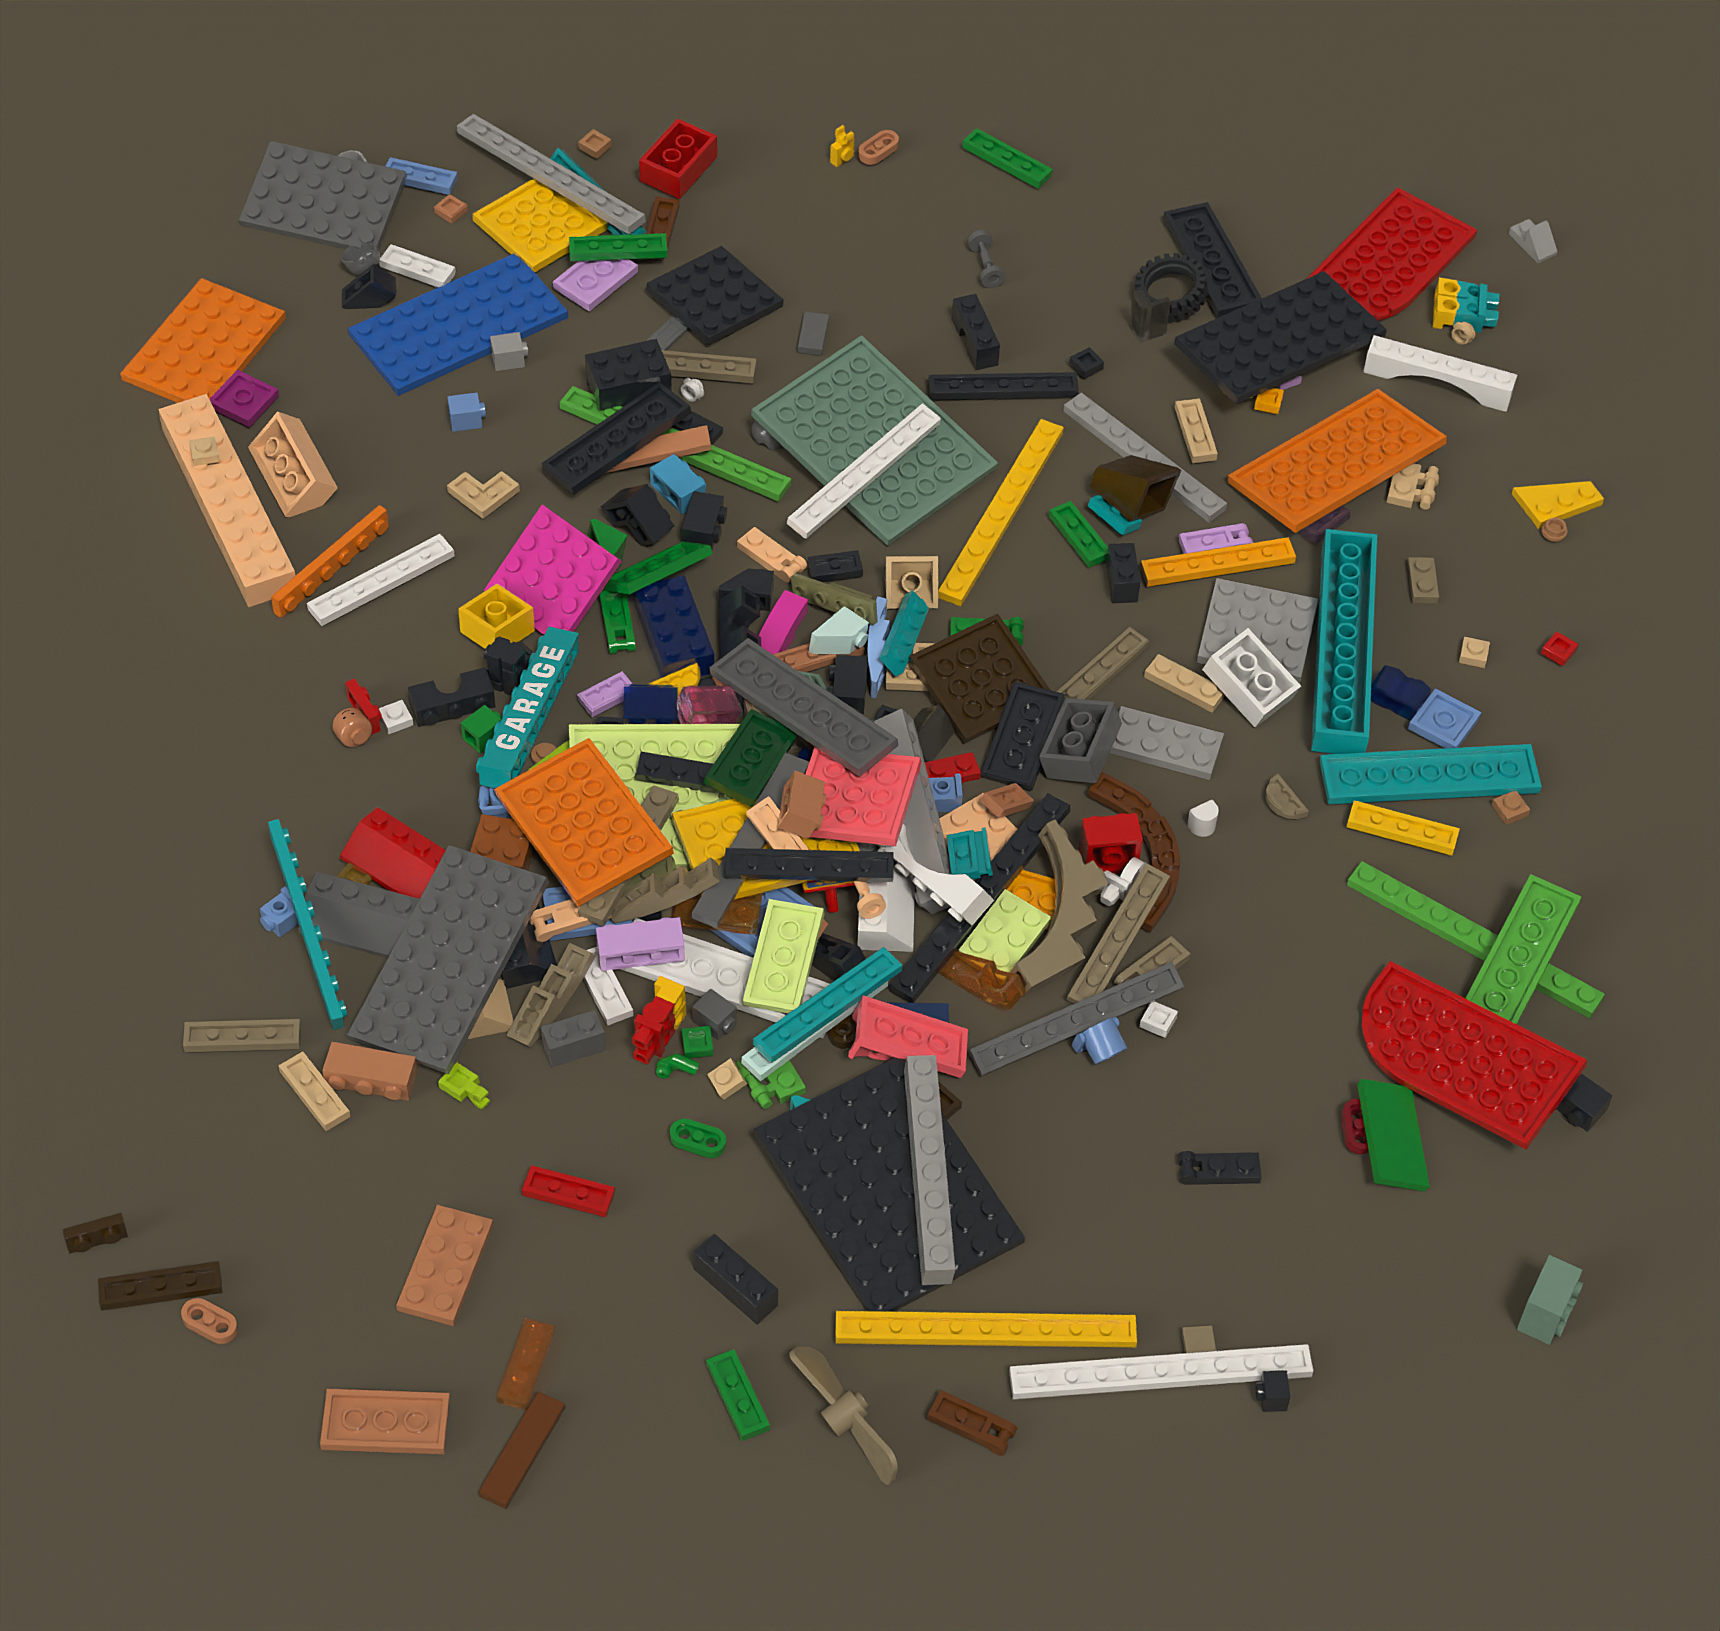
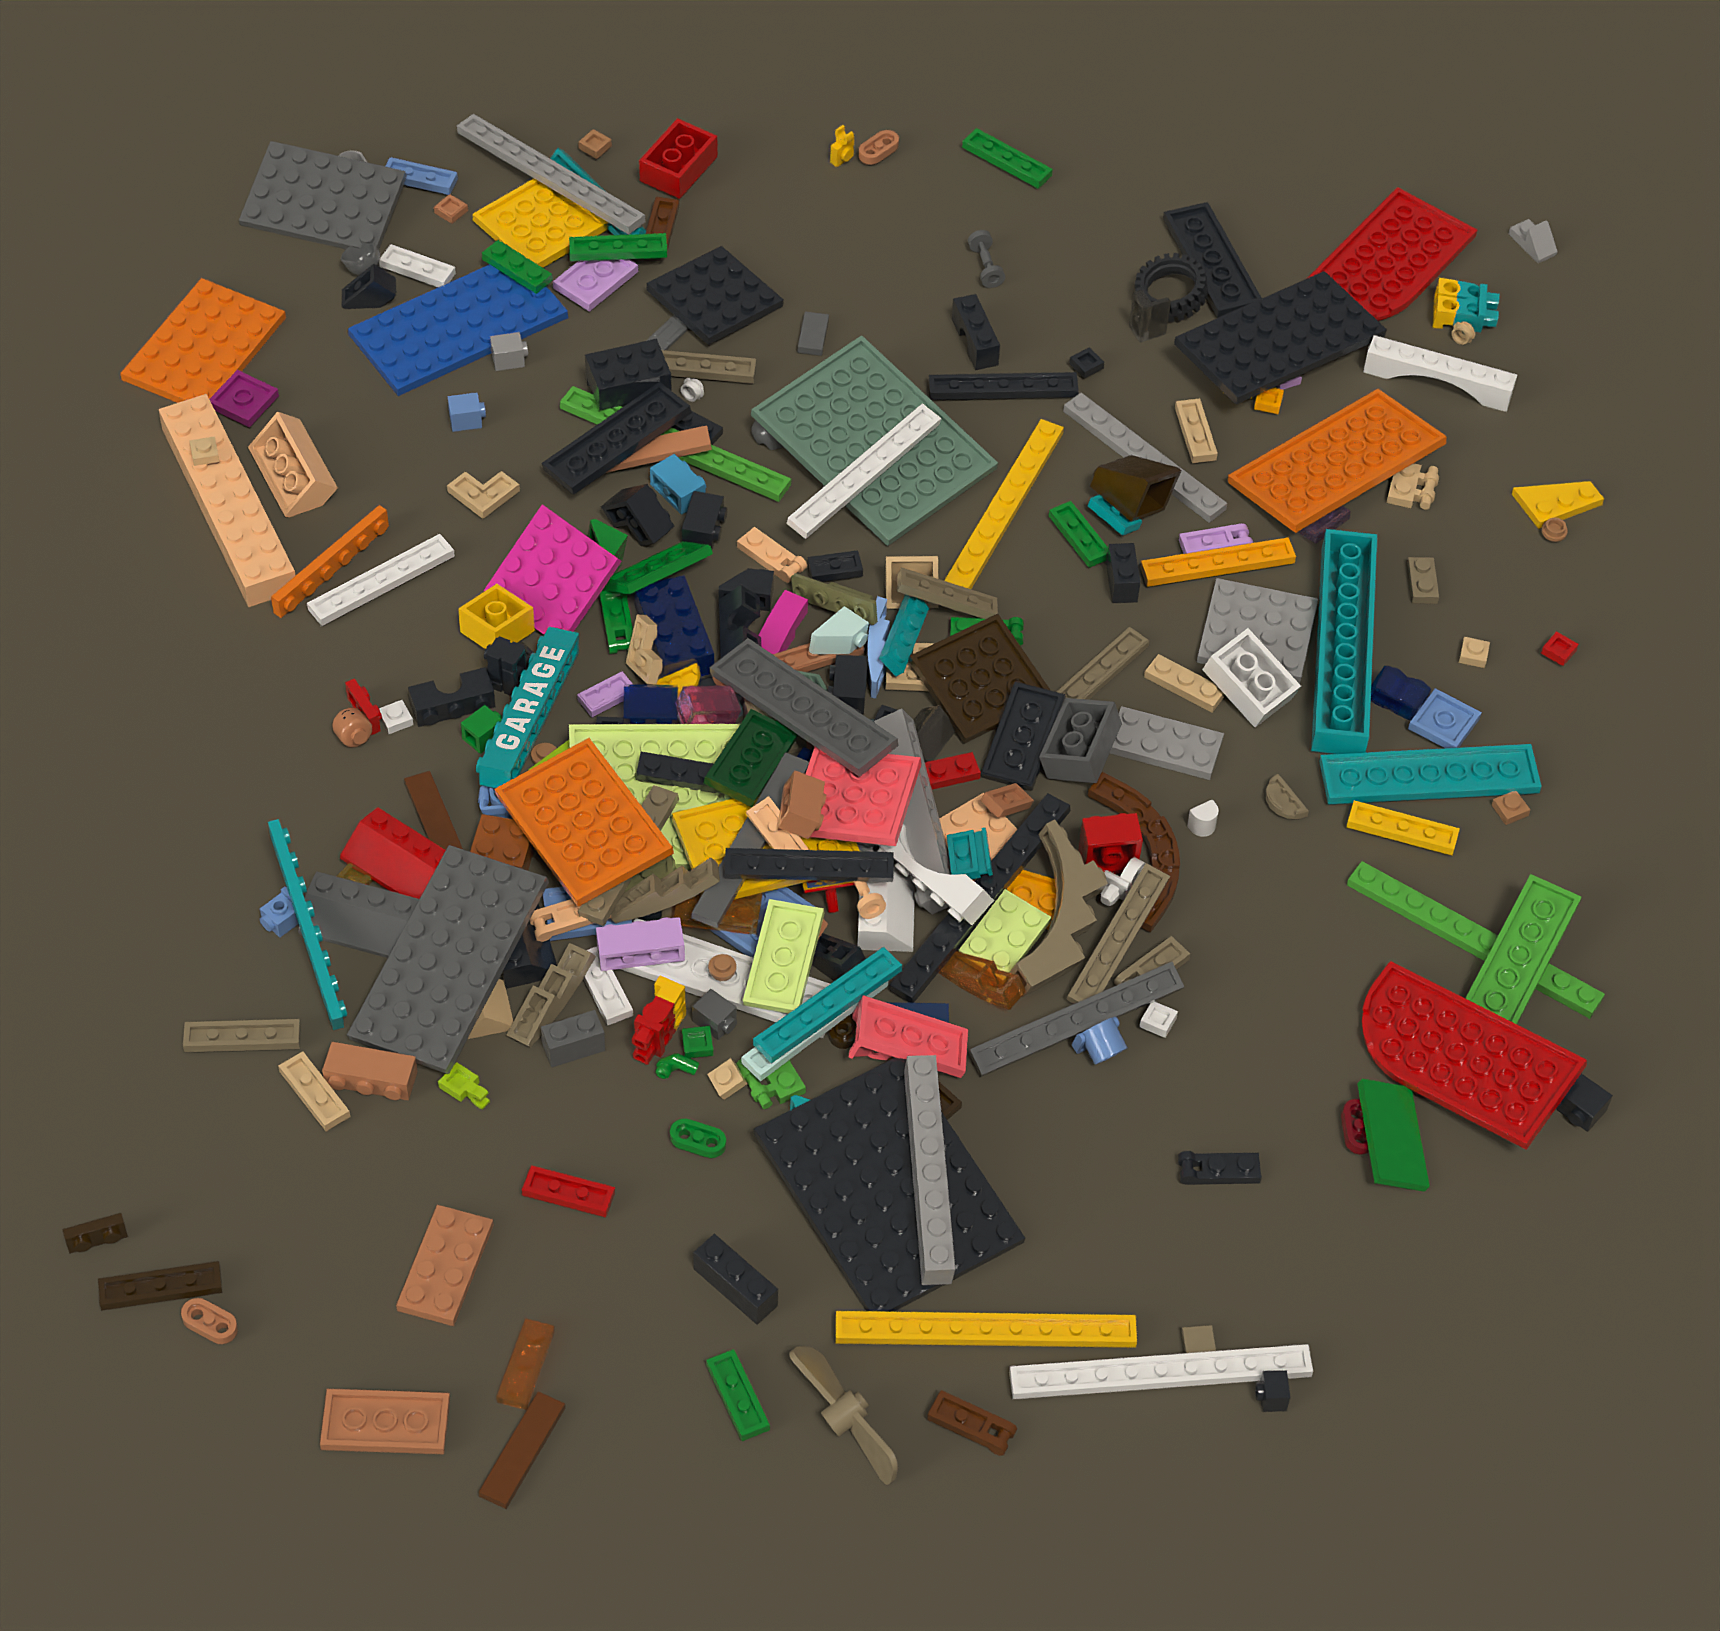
(431, 810): none -> reddish brown tile
(517, 266): none -> green plate
(640, 656): none -> tan plate
(722, 967): none -> medium nougat plate
(946, 594): none -> dark tan plate
(947, 792): medium blue brick -> none
(1551, 1300): sand green brick -> none

